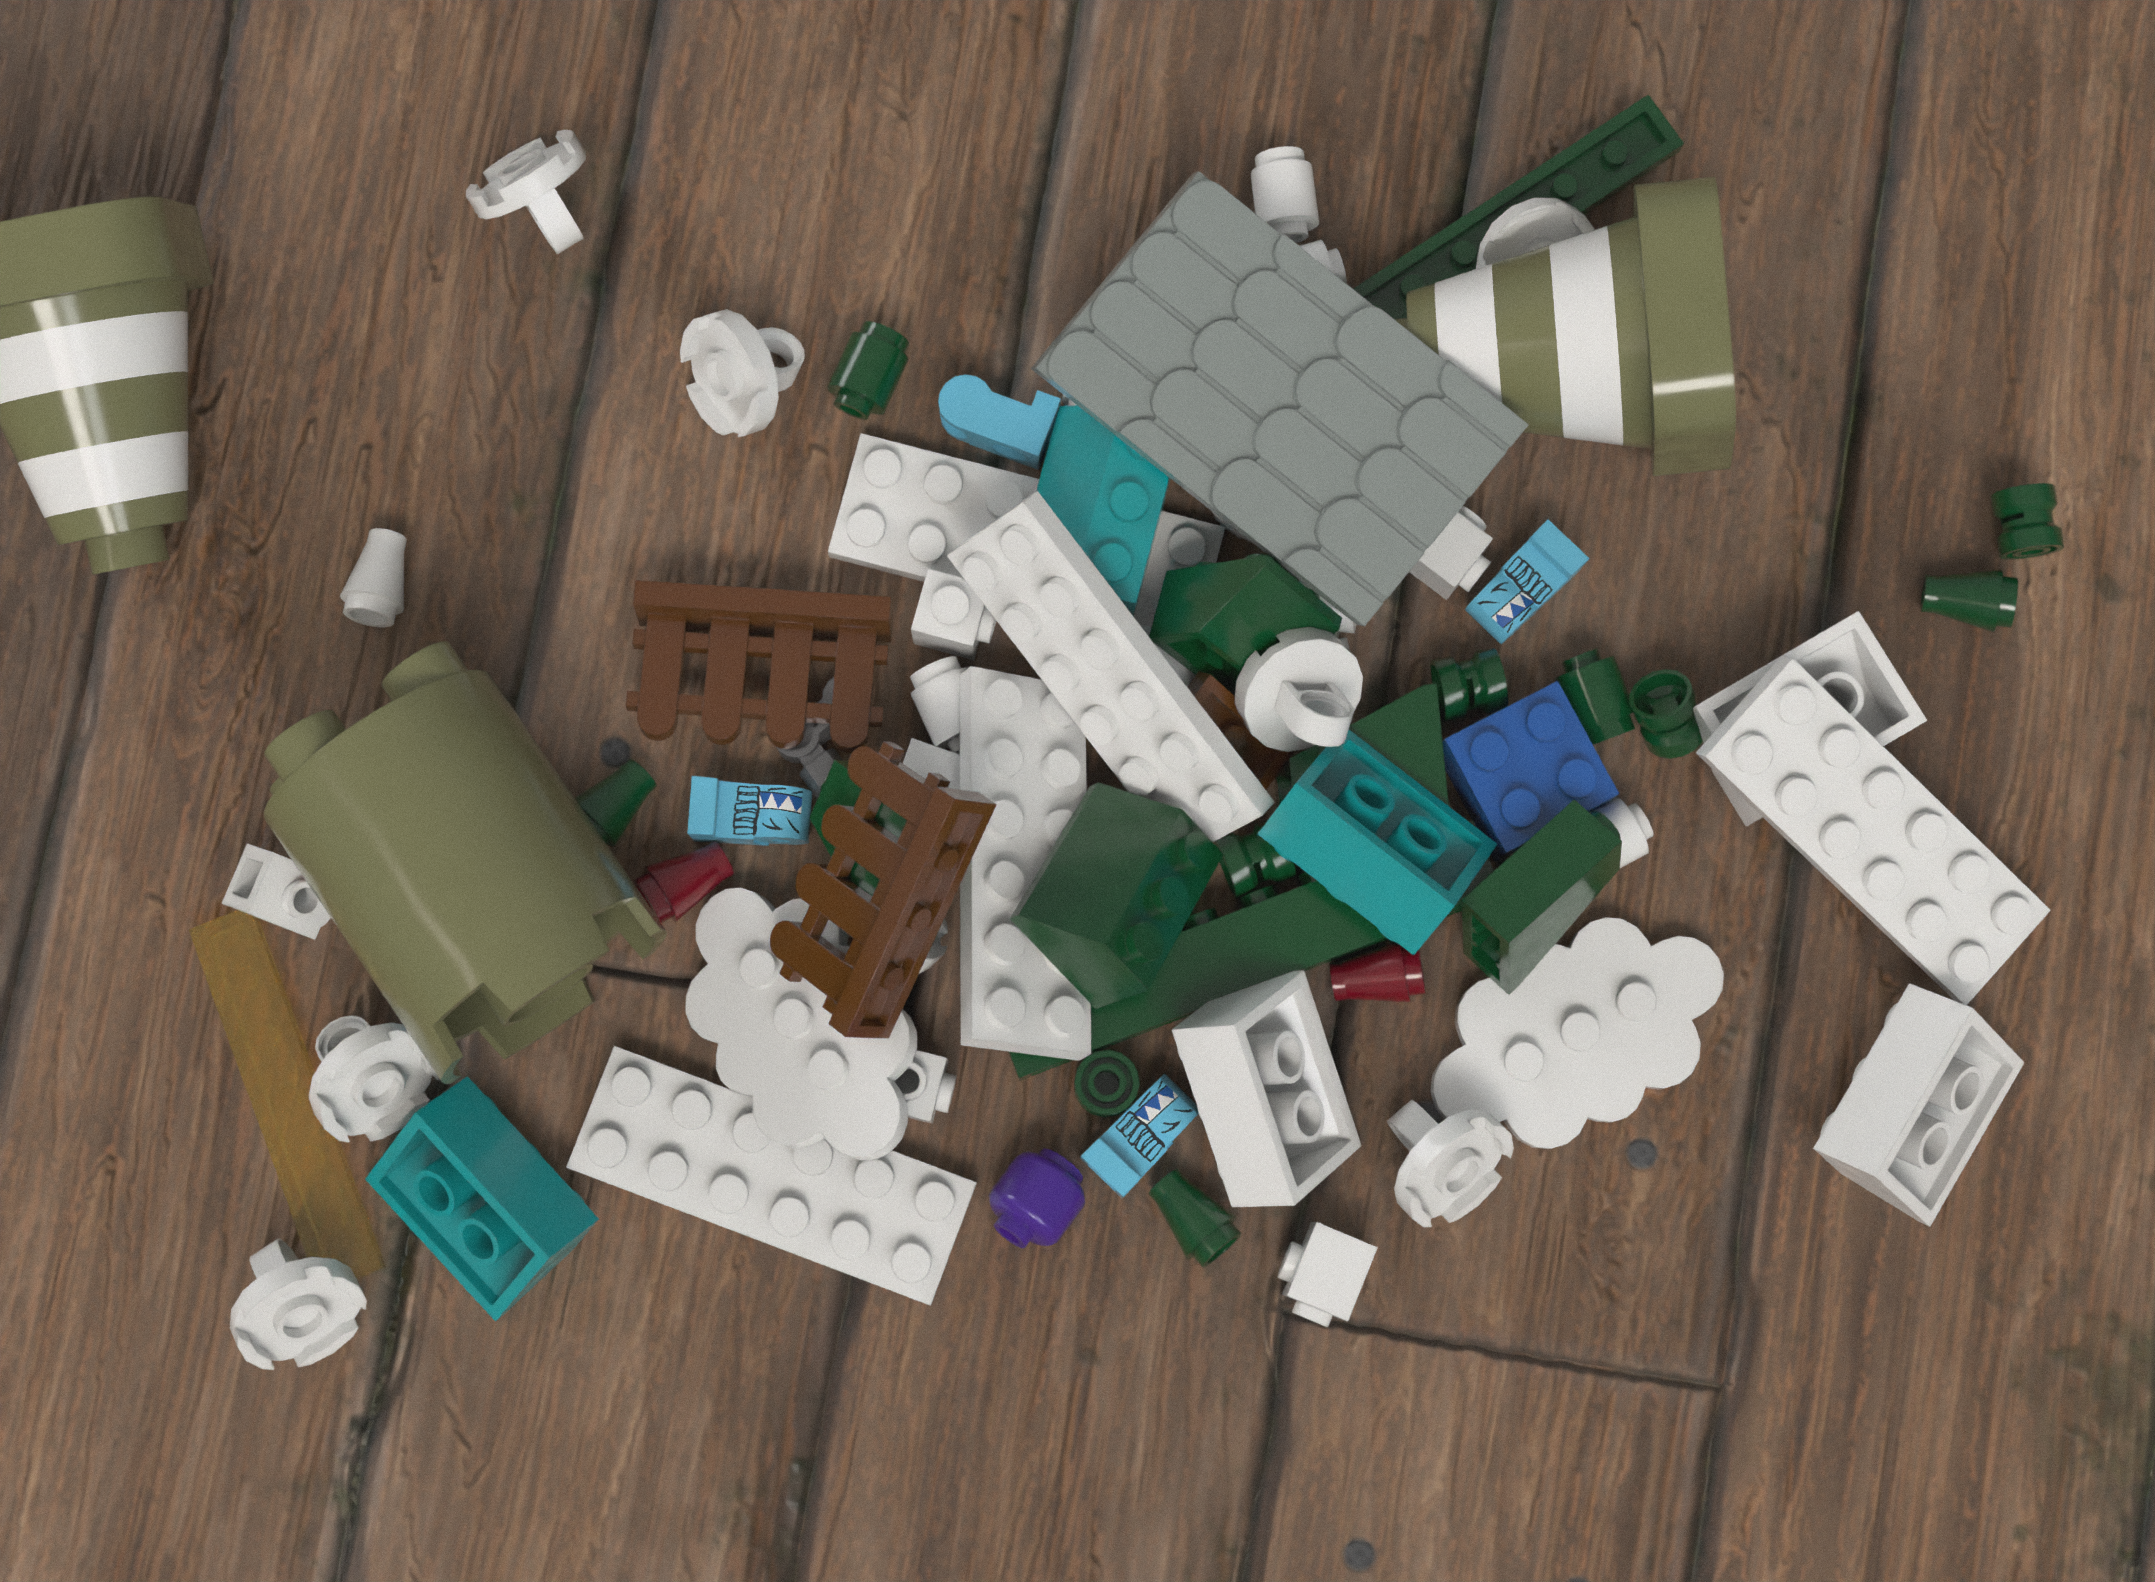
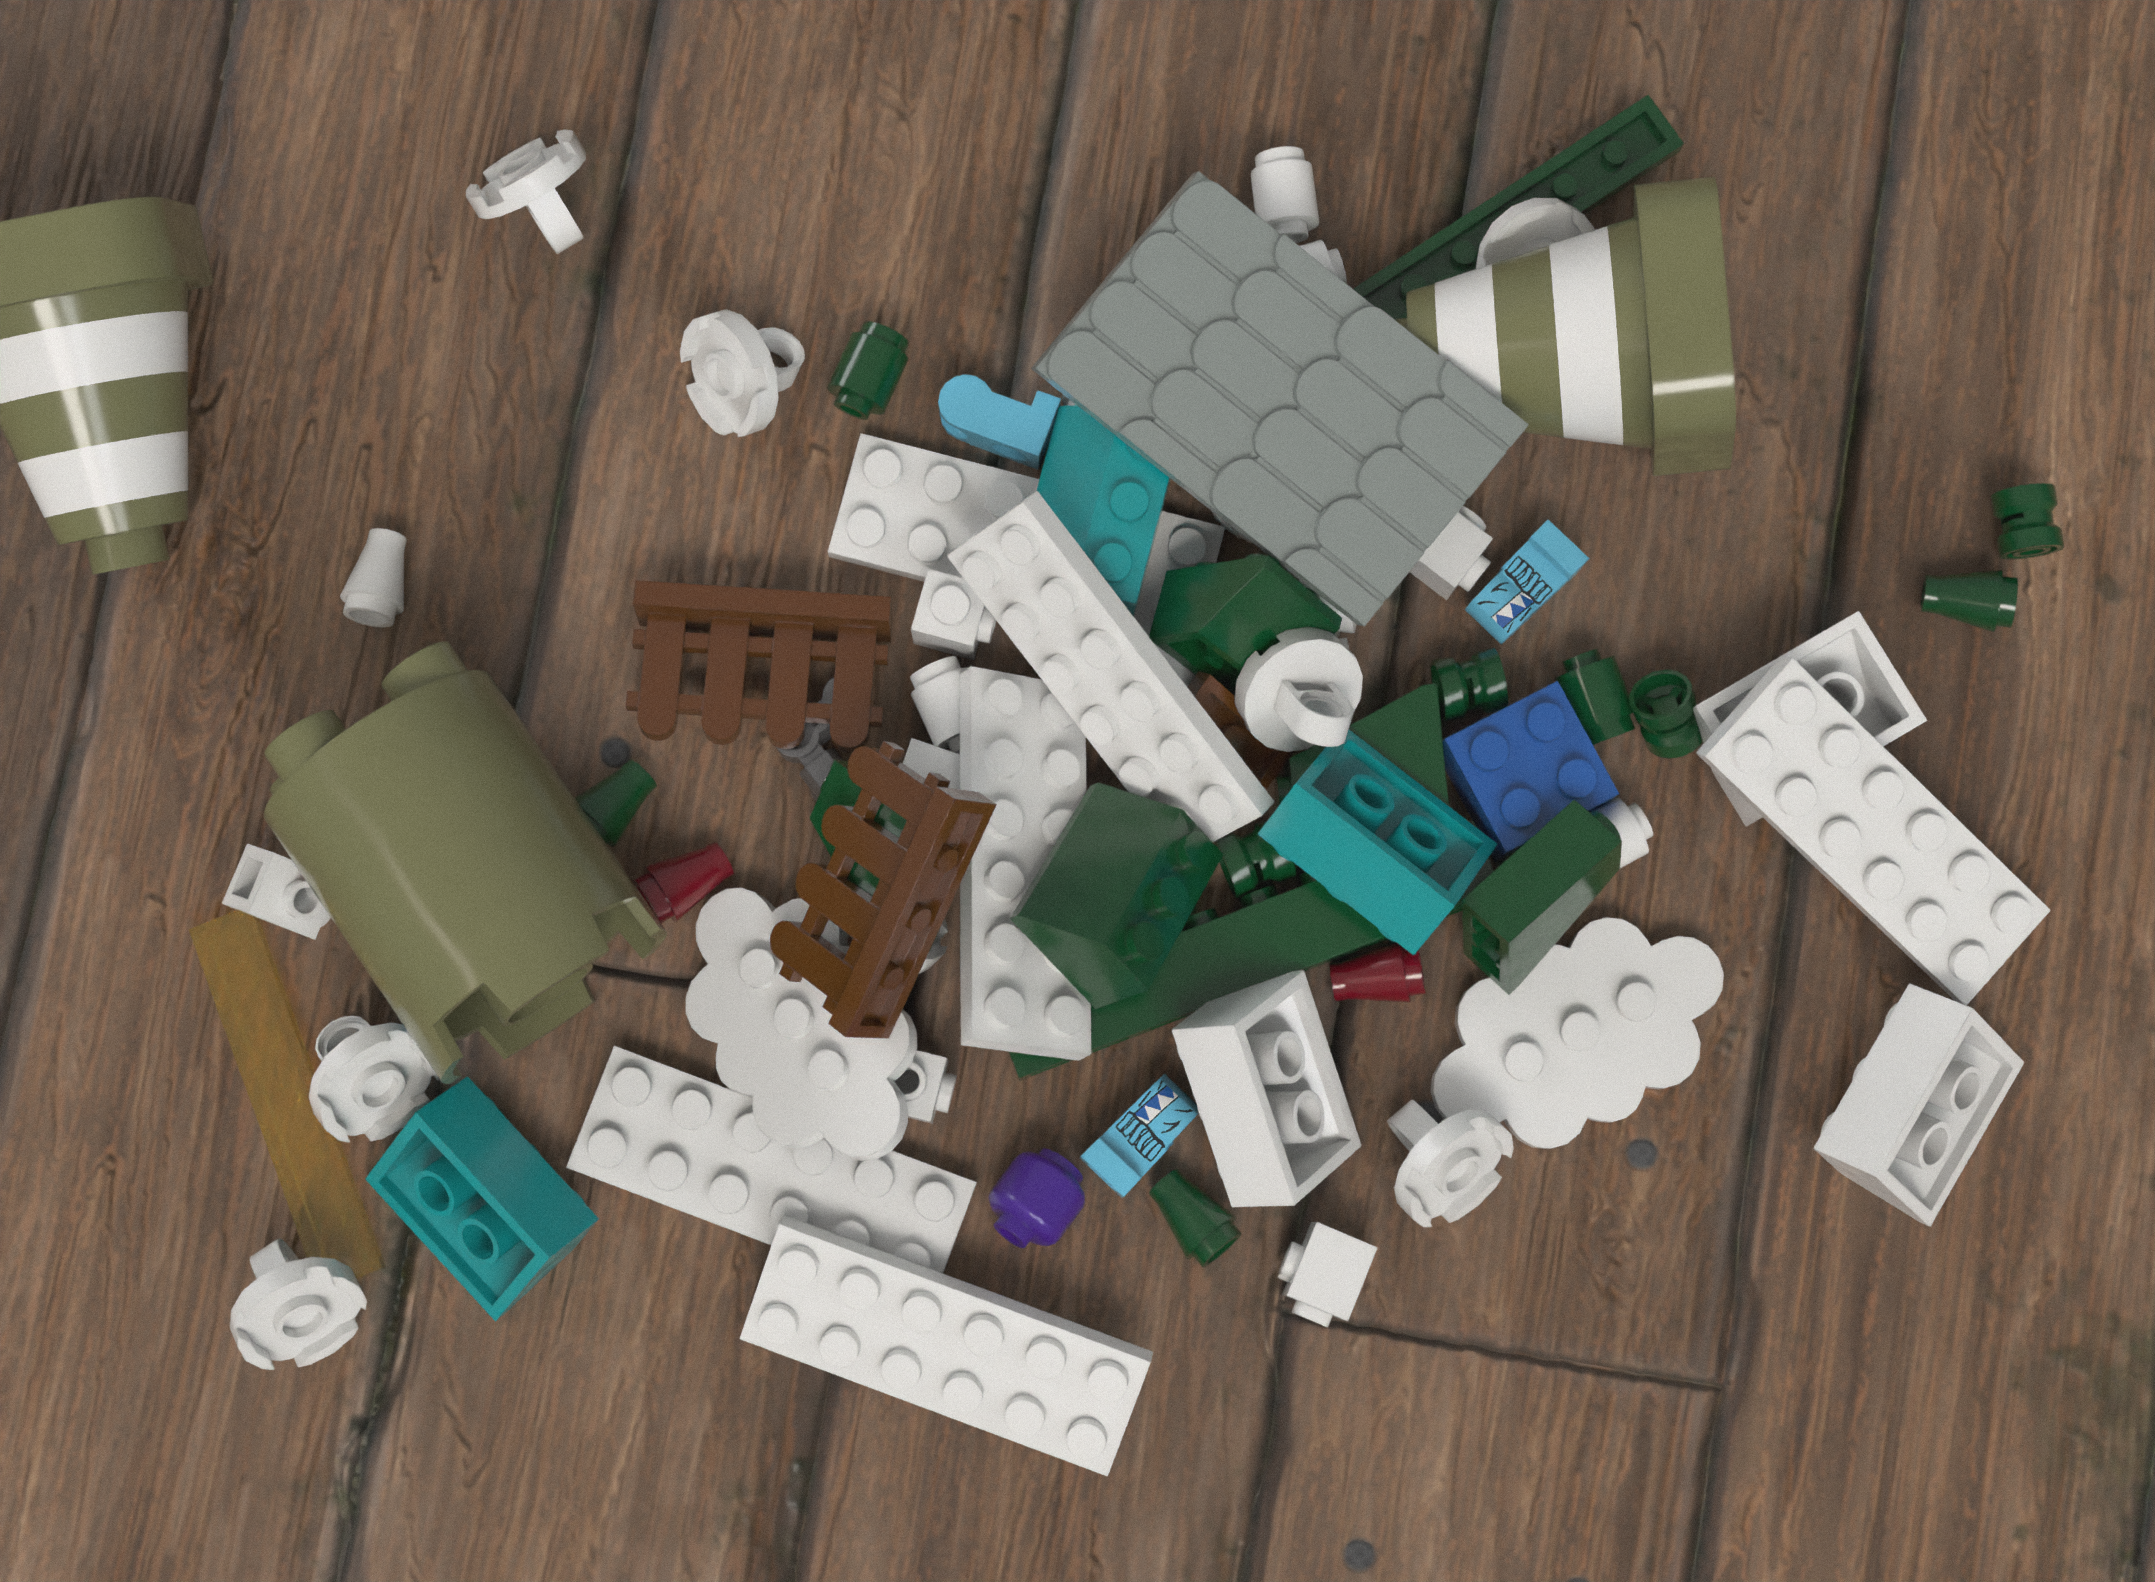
(748, 813): medium azure leg -> none
(946, 1345): none -> white plate
(1104, 1093): dark green wheel -> none

